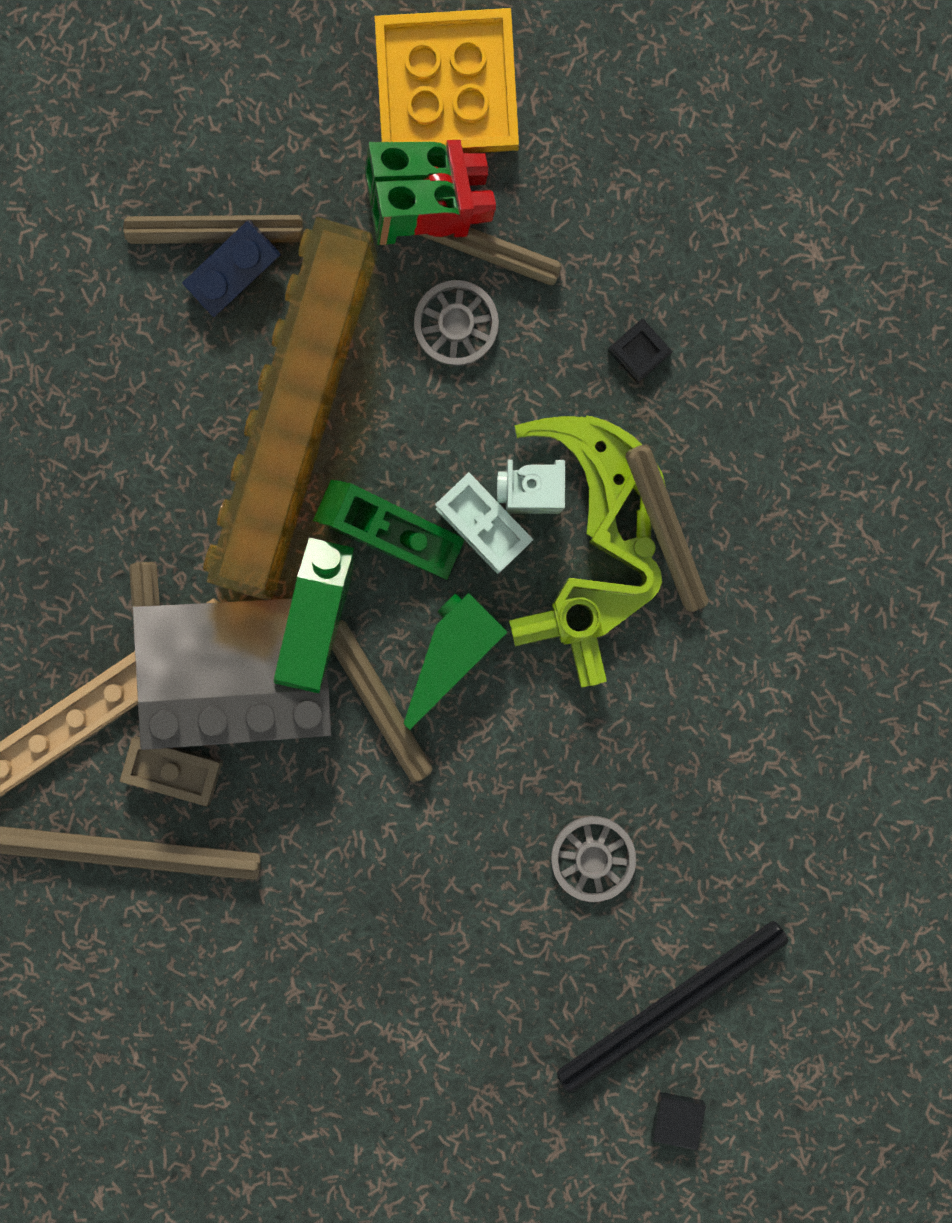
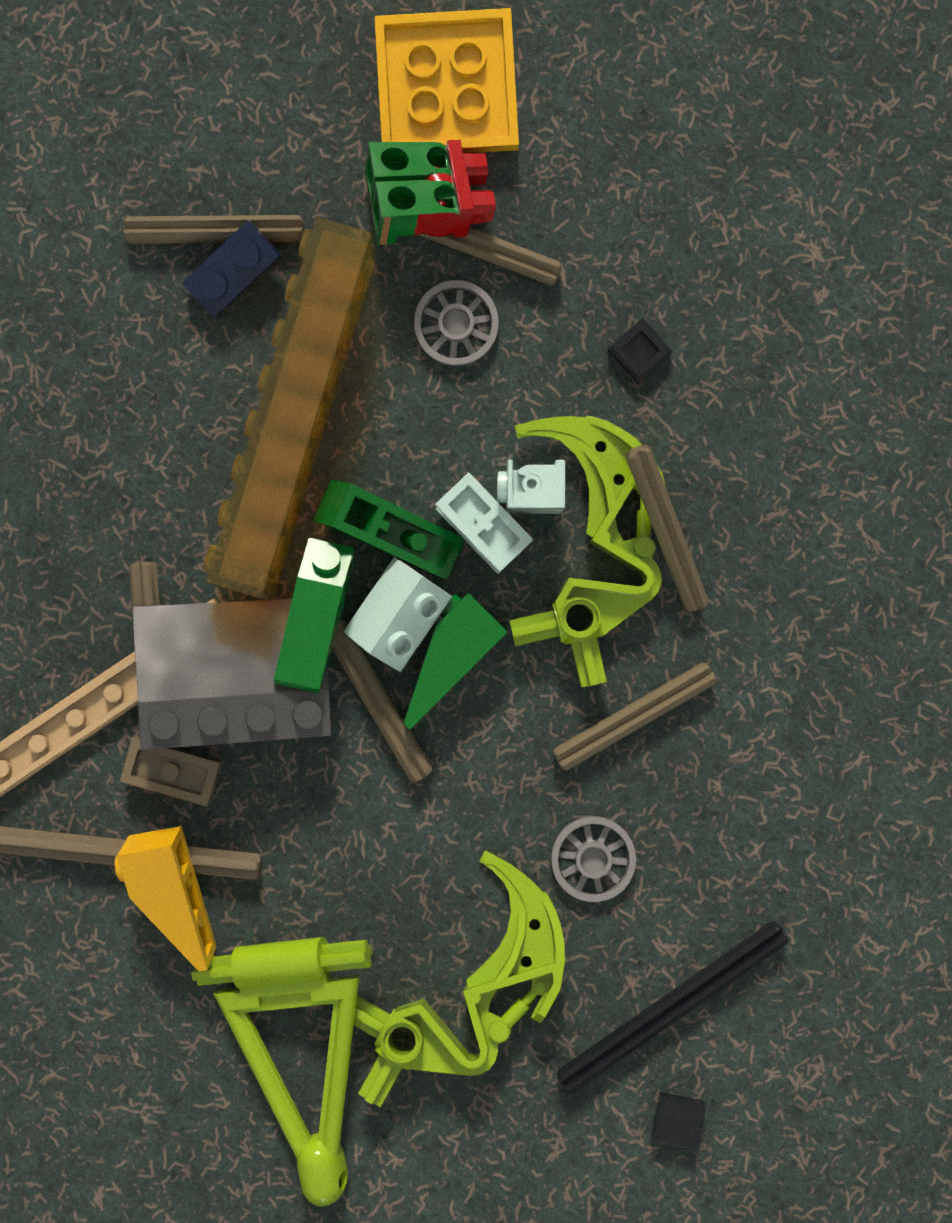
(166, 890): none -> yellow slope
(293, 977): none -> lime piece
(397, 614): none -> light aqua hinge
(435, 1044): none -> lime piece
(634, 716): none -> dark tan axle

